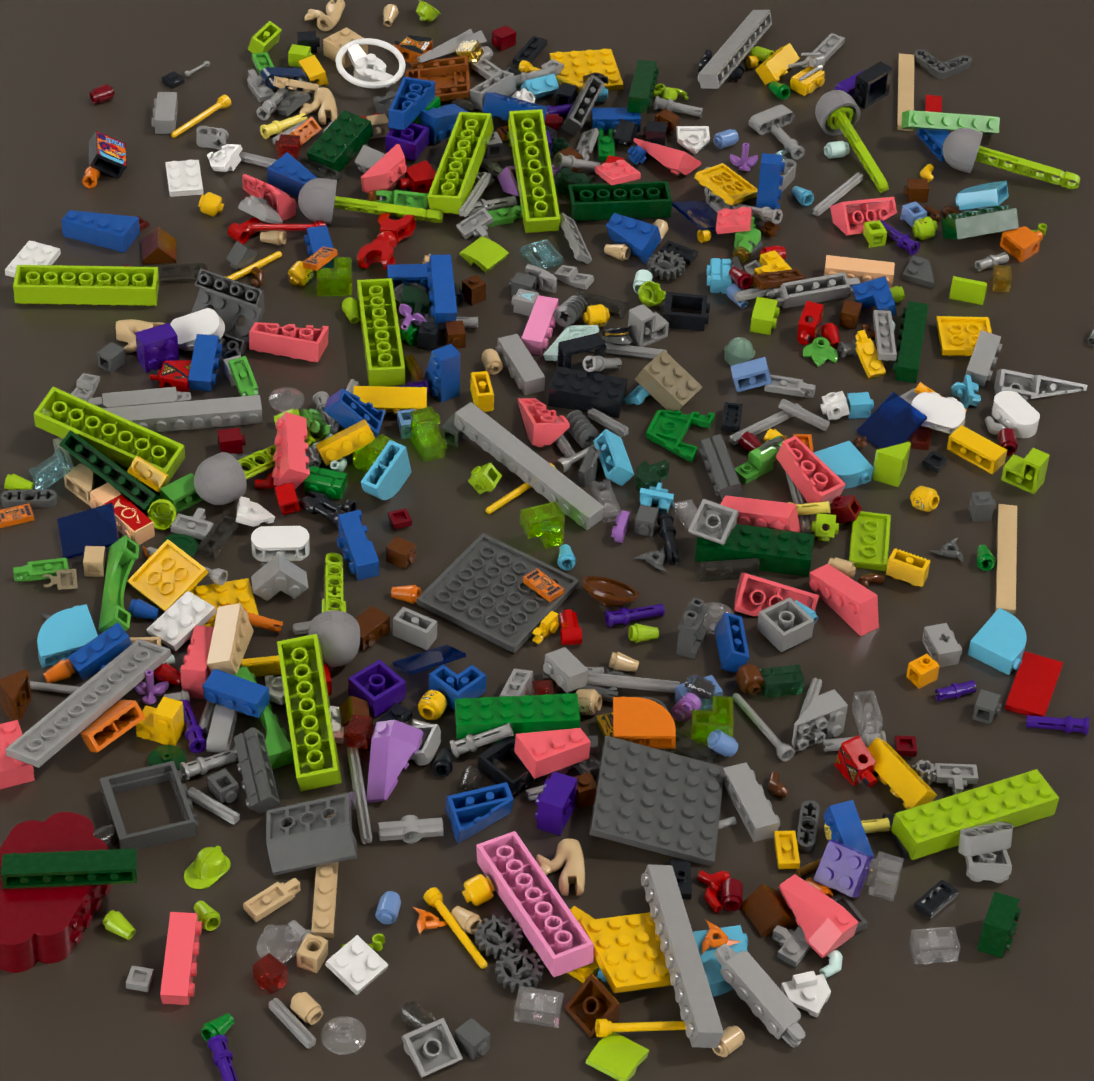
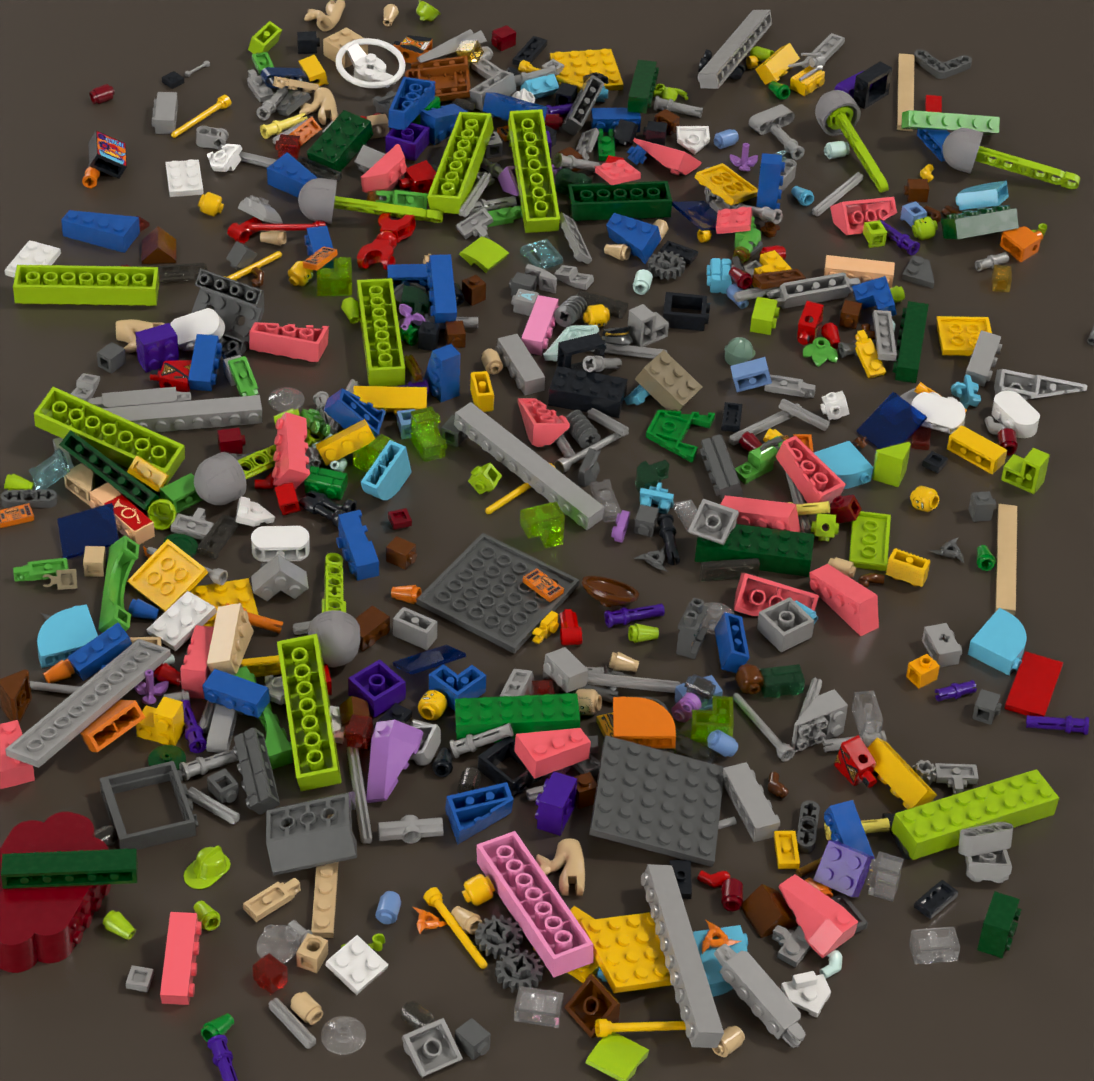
(279, 200): coral wedge -> none
(297, 53): lime brick -> none
(558, 145): clear green gear -> none
(566, 558): medium azure cone -> none
(614, 457): medium azure brick -> none
(651, 294): lime hair -> none
(711, 896): red arm -> none
(859, 405): medium azure brick -> none
(906, 746): dark red plate -> none
(968, 290): lime slope -> none

